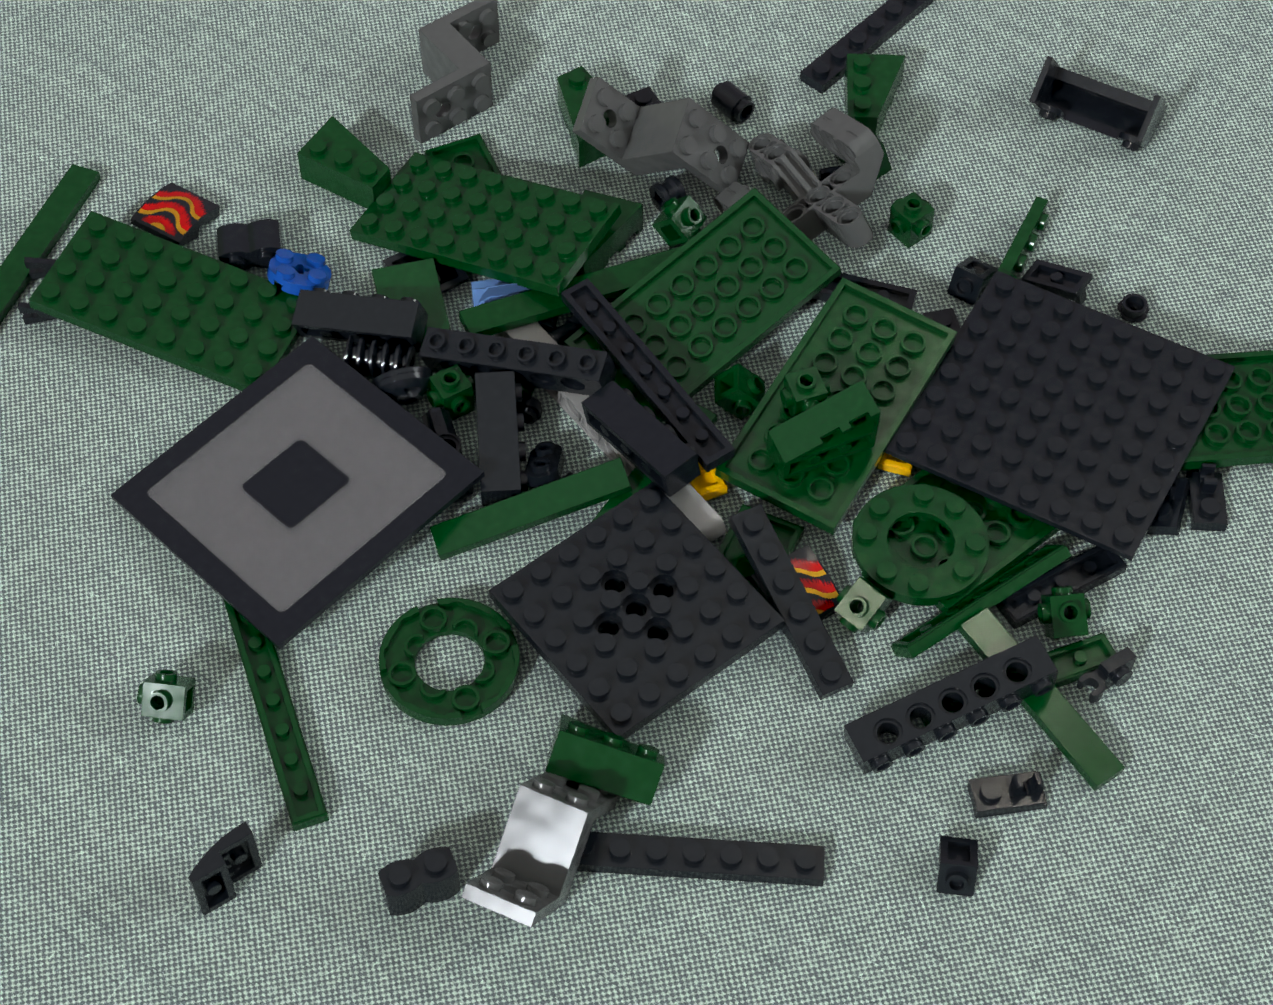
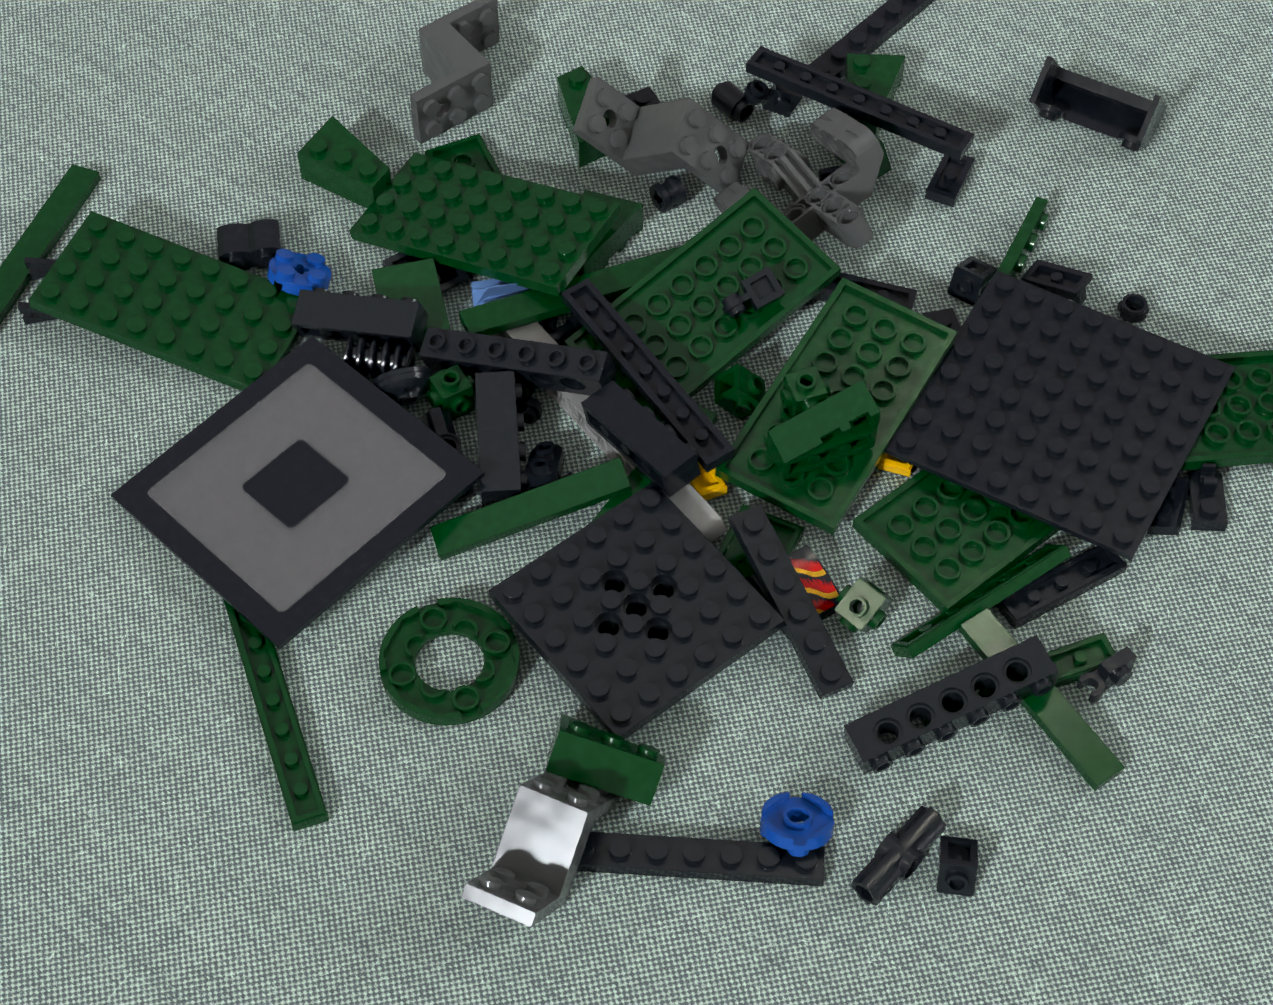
(166, 696): dark green brick -> none
(175, 214): slope -> none
(222, 866): black slope -> none
(427, 878): black brick -> none
(679, 220): dark green brick -> none
(759, 289): none -> black plate
(773, 99): none -> black plate
(781, 827): none -> blue plate
(860, 103): none -> black plate
(898, 855): none -> black piece
(911, 219): dark green brick -> none
(913, 584): dark green plate -> none
(949, 180): none -> black plate
(1007, 794): black plate -> none
(1064, 613): dark green brick -> none

